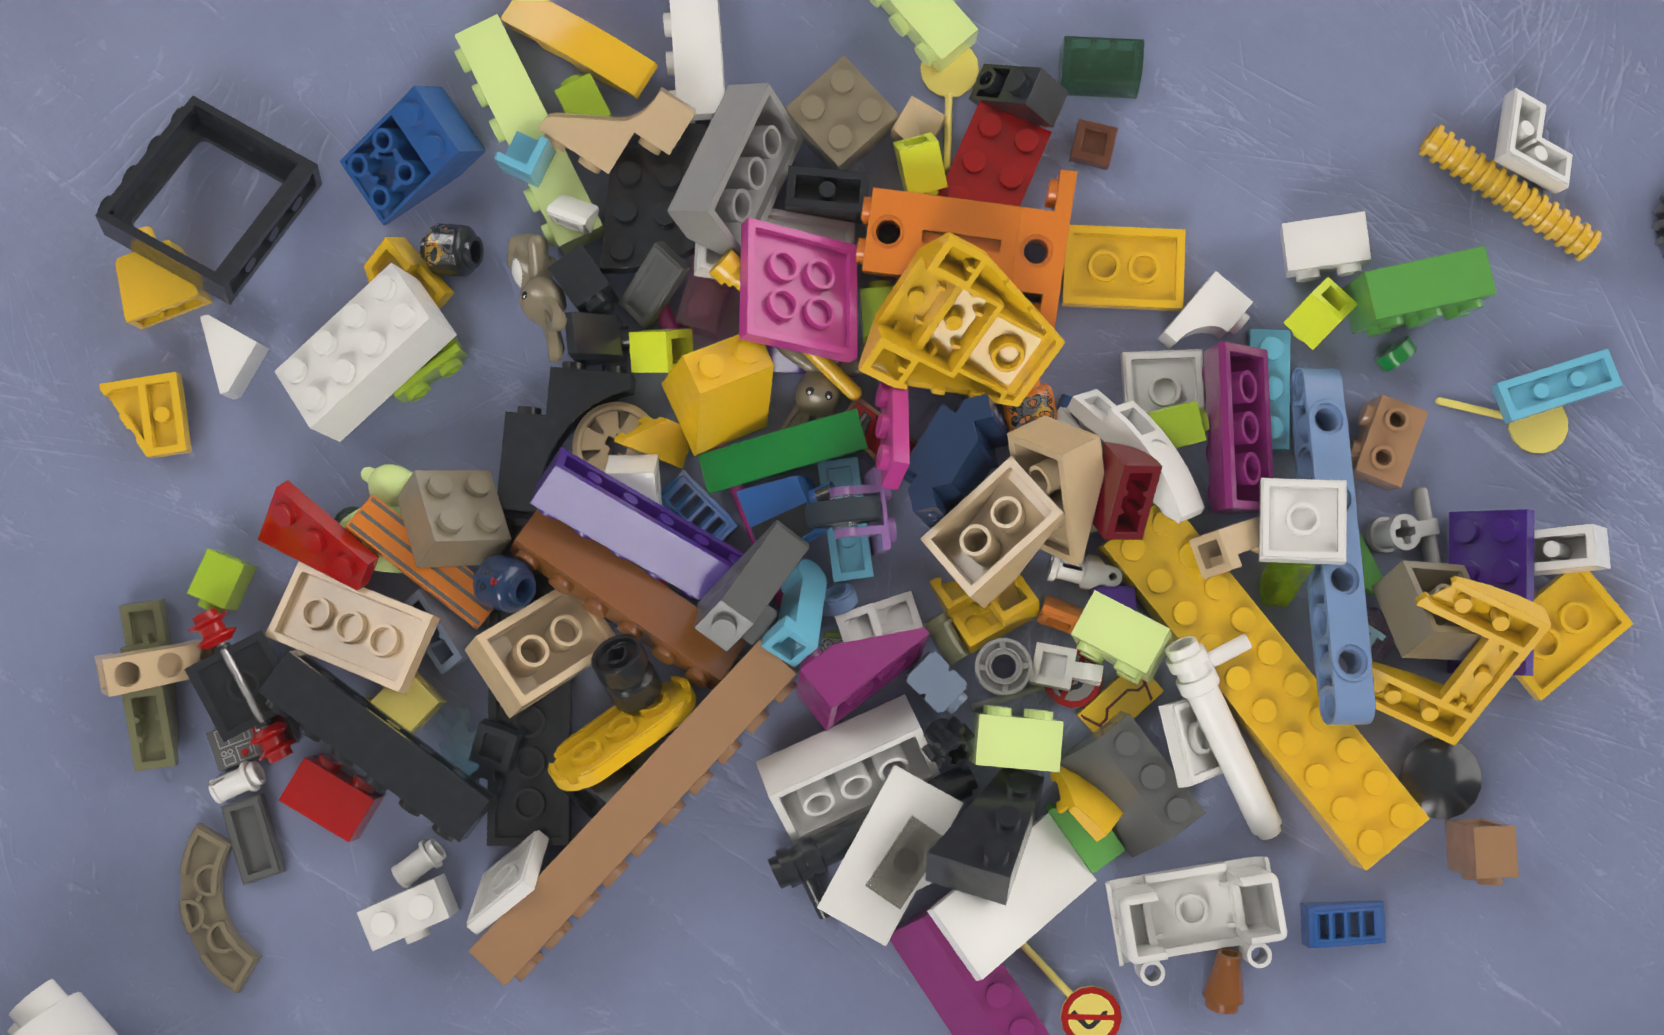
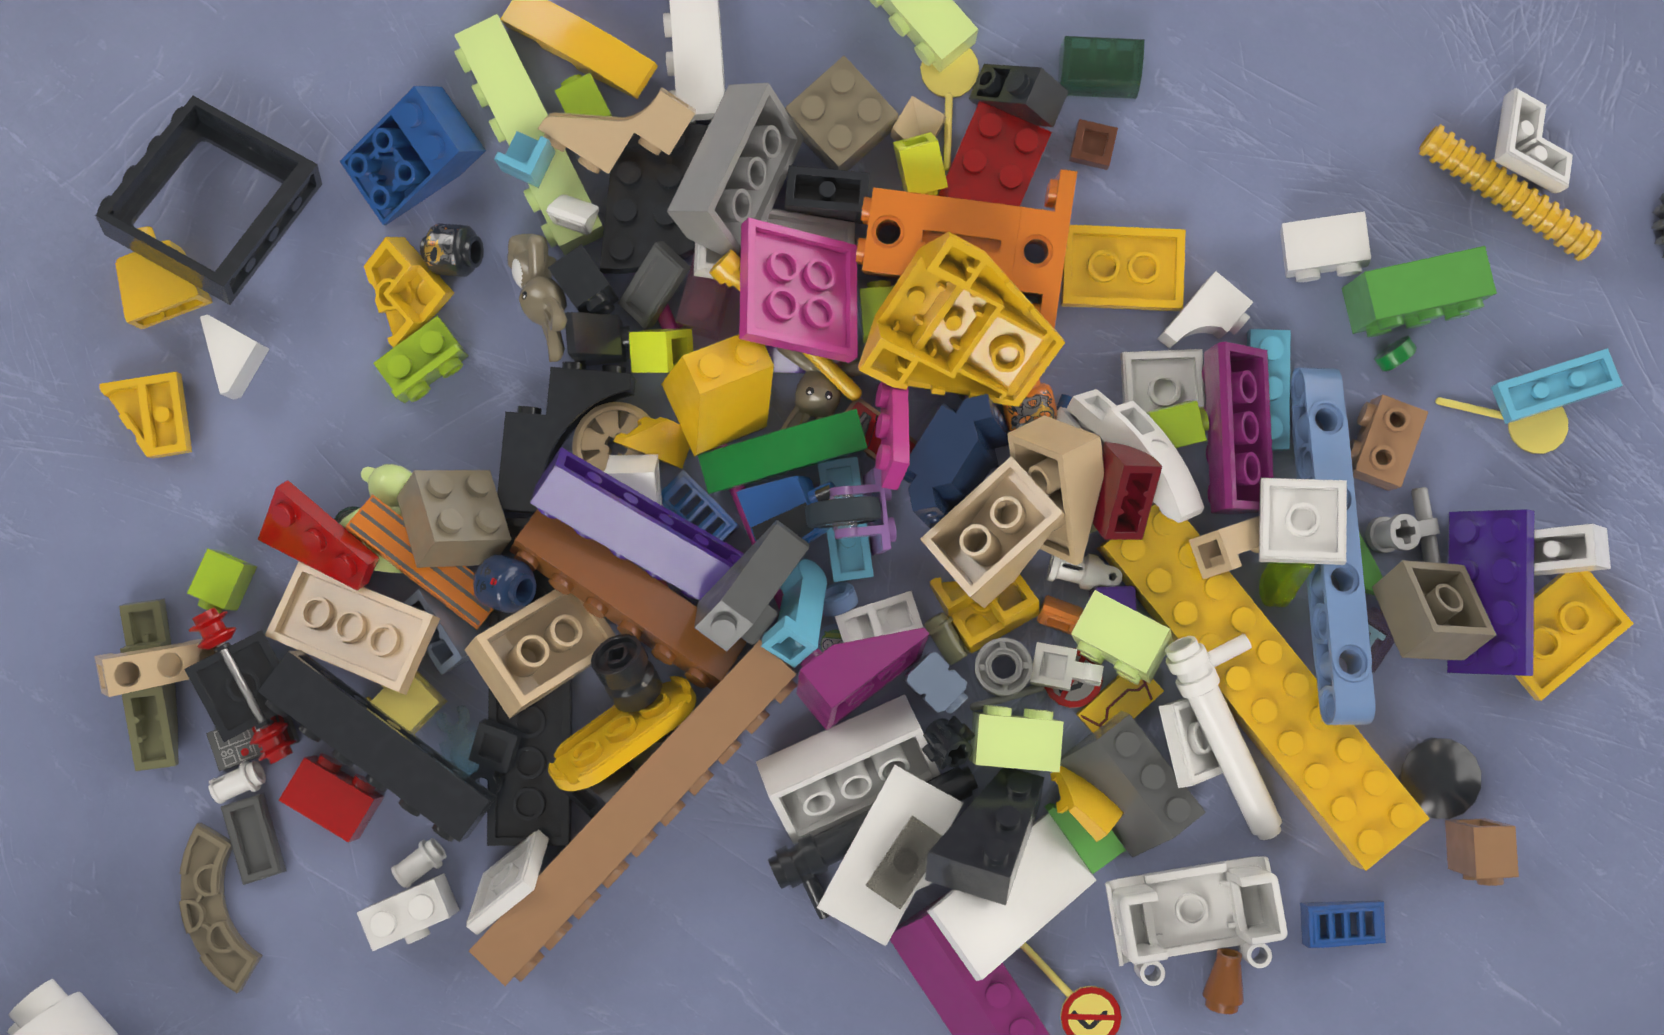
(365, 353): white brick -> none
(1320, 313): neon yellow brick -> none
(1509, 633): yellow wedge -> none

